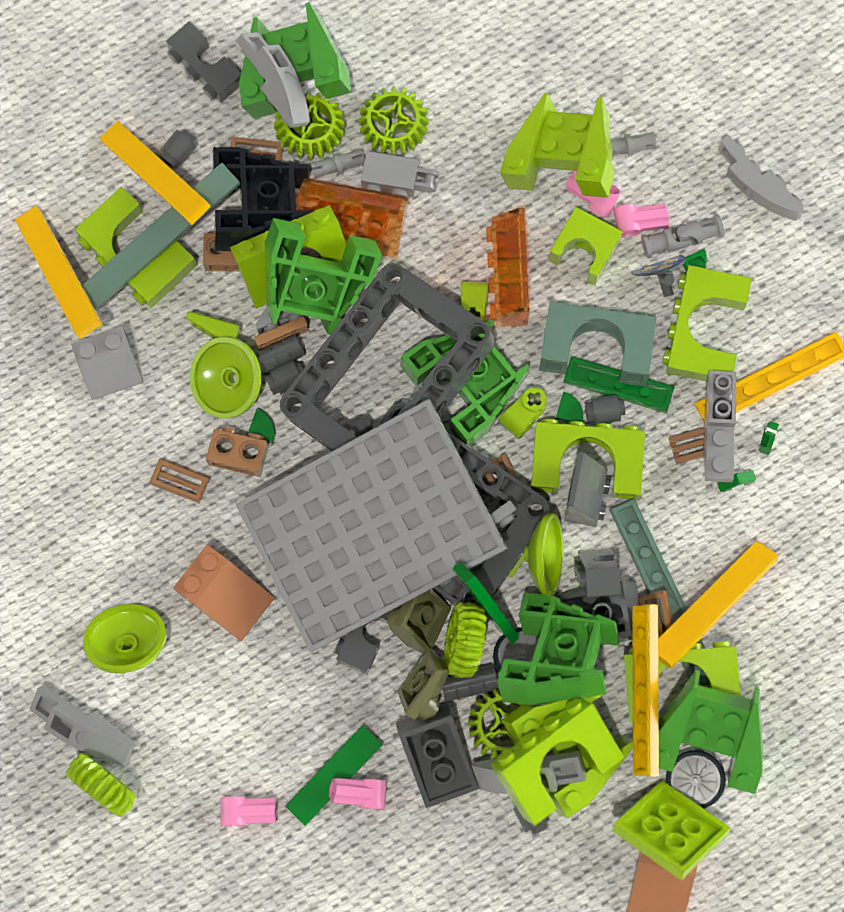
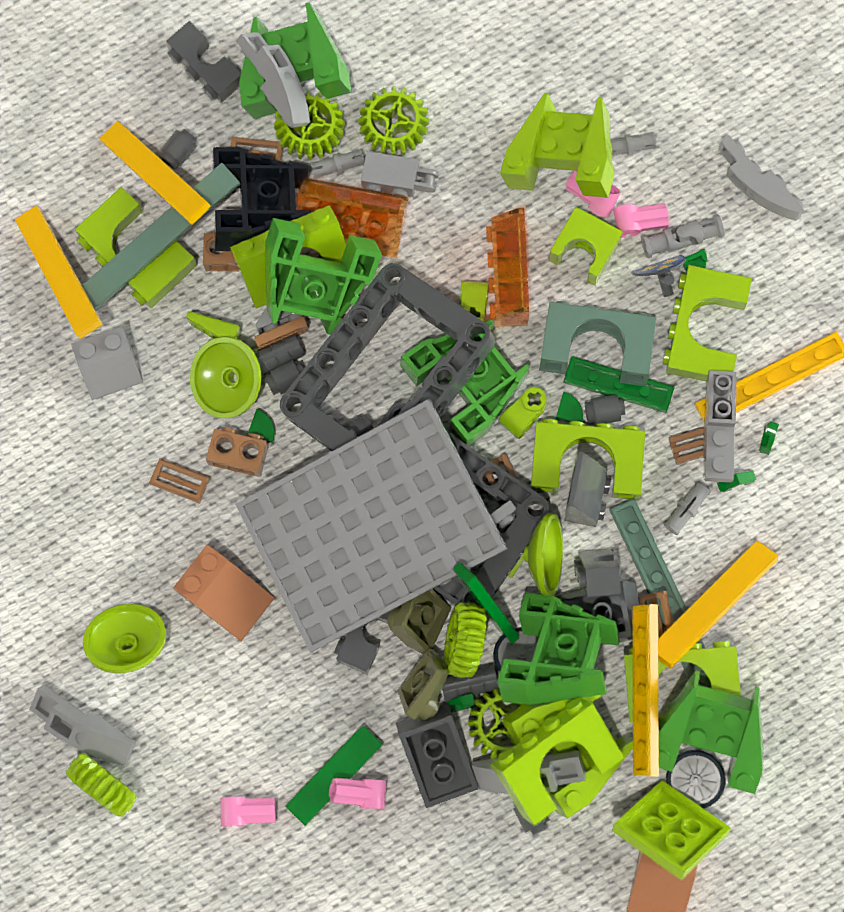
(461, 703): none -> green tile
(697, 494): none -> light grey pin

